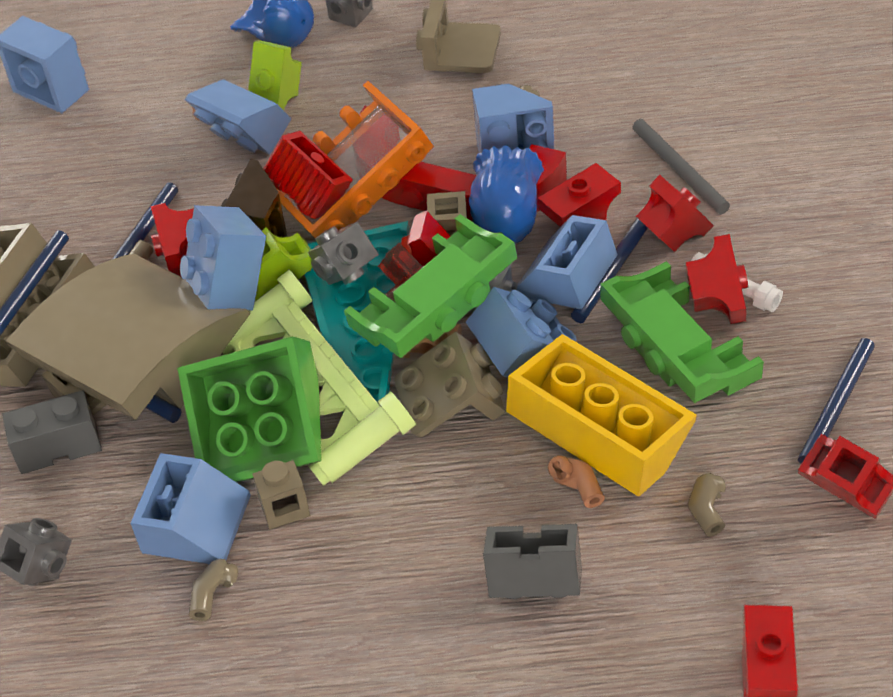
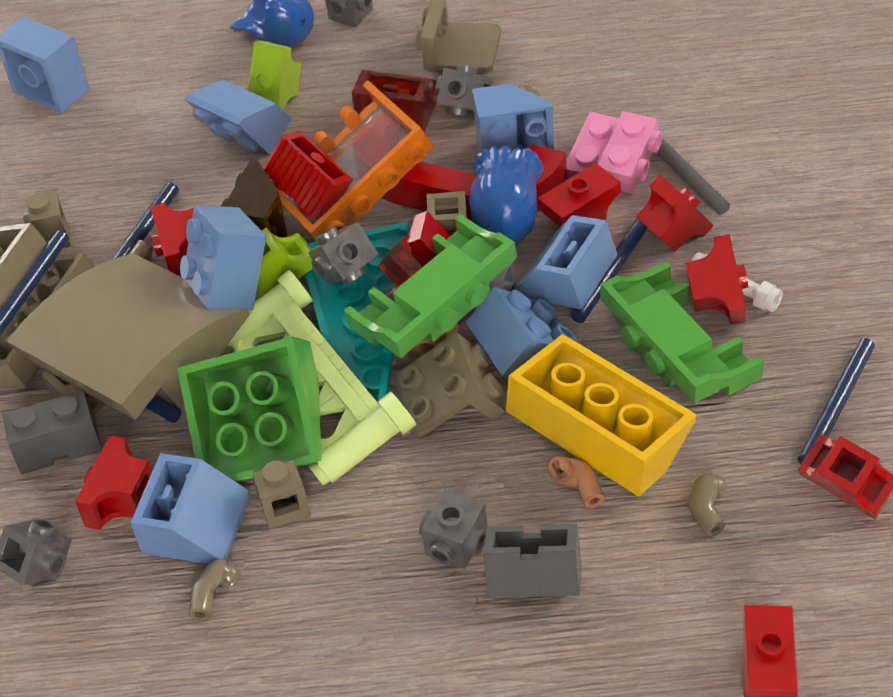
(46, 214): none -> dark tan brick
(112, 485): none -> red brick
(409, 93): none -> clear red slope
(454, 529): none -> flat silver brick
(456, 87): none -> flat silver brick
(616, 145): none -> bright pink plate

